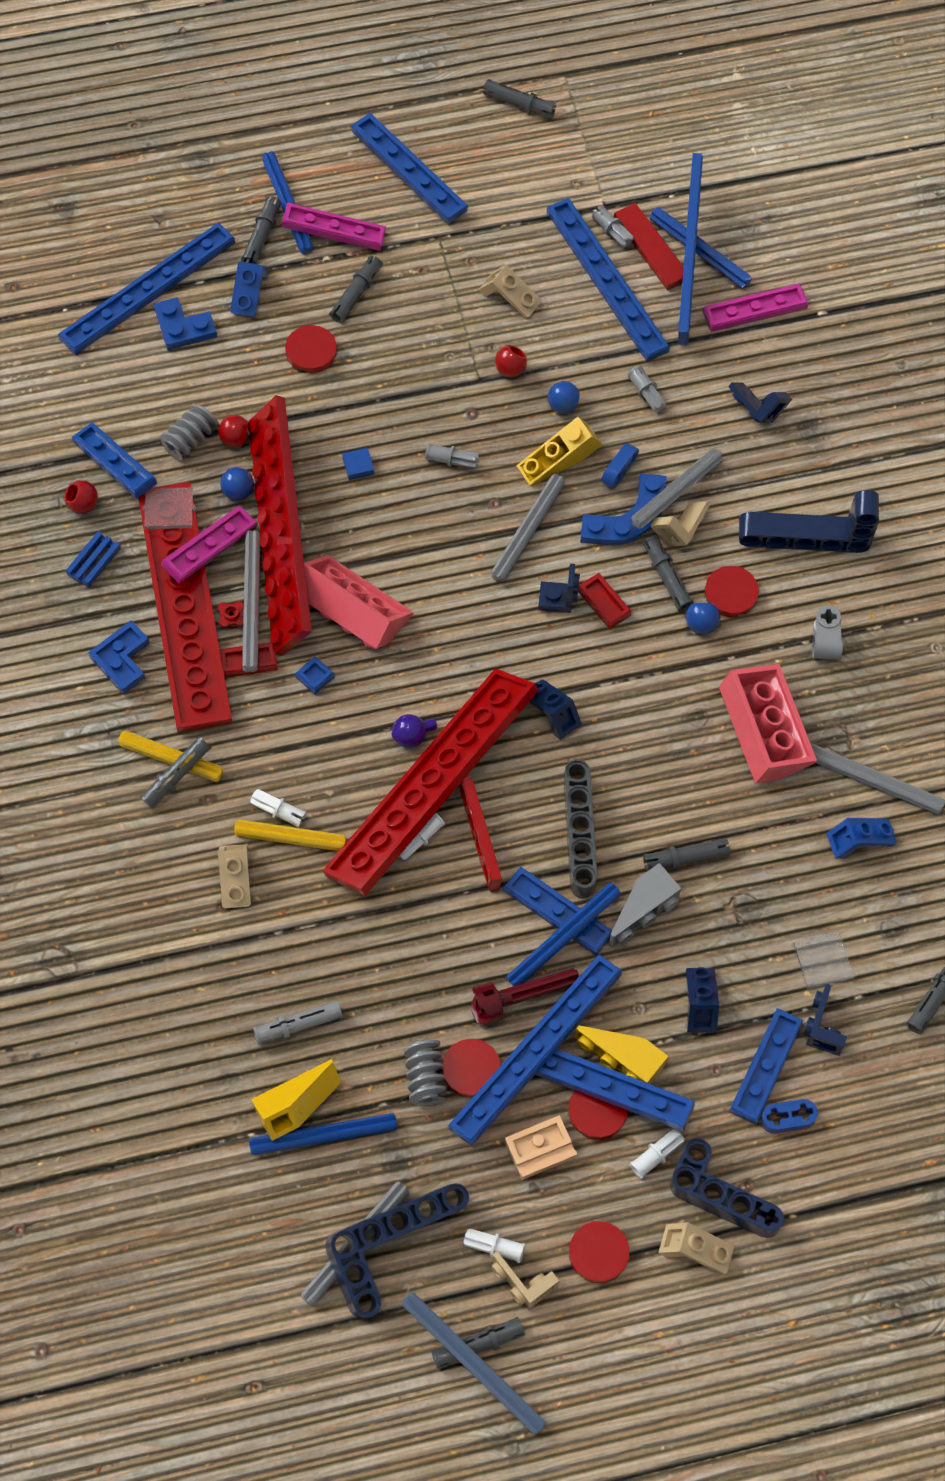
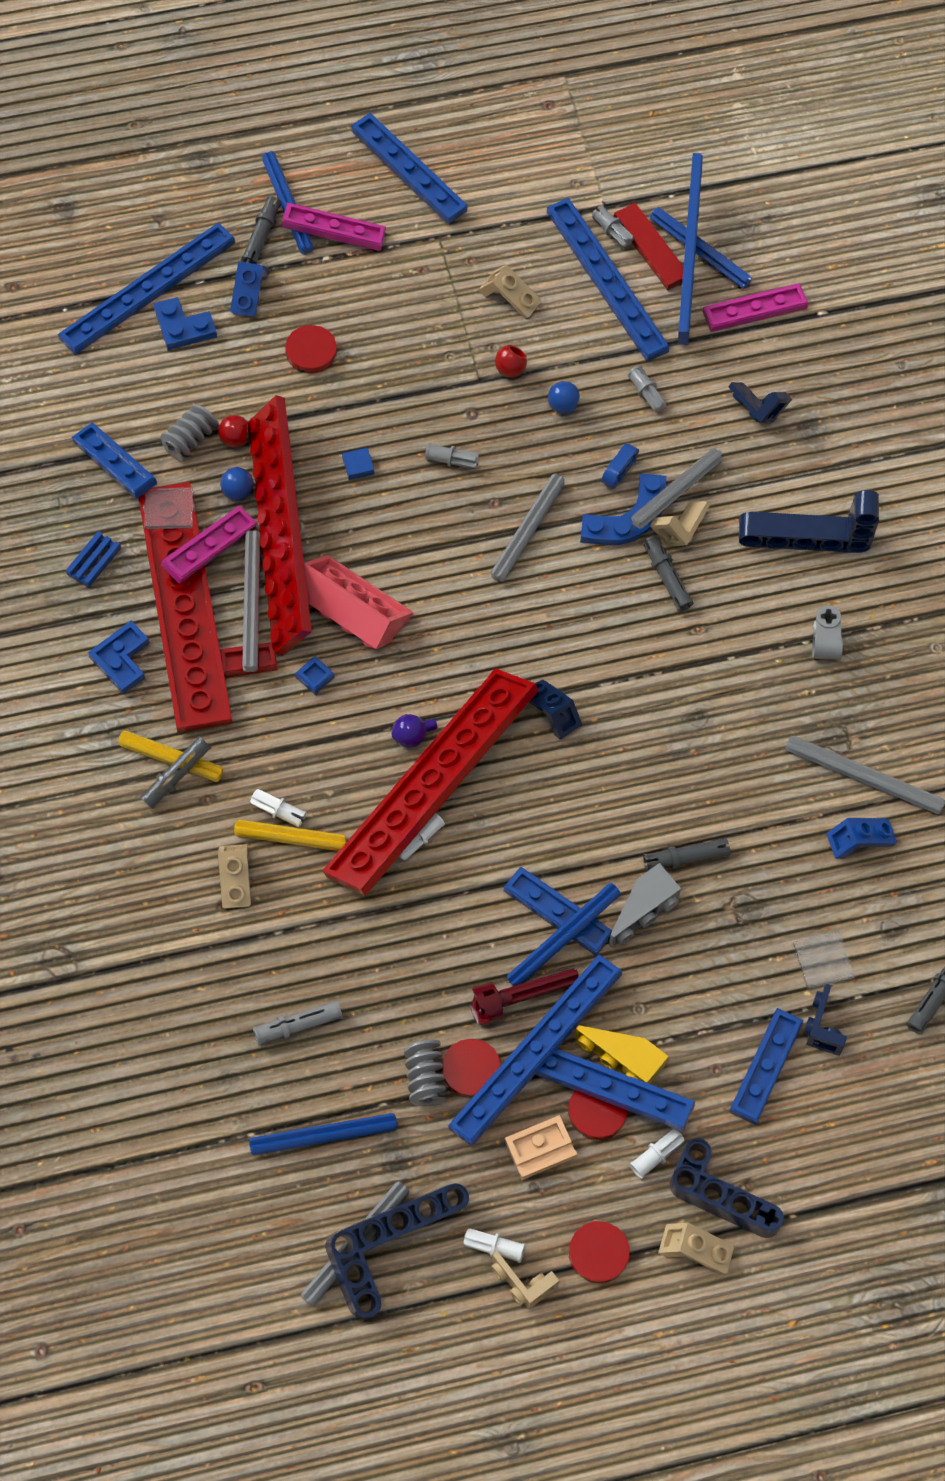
(81, 497): red piece -> none
(231, 621): red plate -> none
(295, 1100): yellow slope -> none
(361, 281): dark grey pin -> none
(474, 1363): sand blue axle -> none
(480, 834): red tile -> none
(482, 1341): dark grey pin -> none
(529, 102): dark grey pin -> none
(559, 596): dark blue bracket -> none
(560, 452): yellow slope -> none
(578, 840): dark grey beam -> none
(604, 601): red tile -> none
(702, 617): blue piece -> none
(703, 1000): dark blue bracket -> none
(732, 590): red tile -> none
(767, 722): coral slope -> none
(788, 1109): blue beam -> none

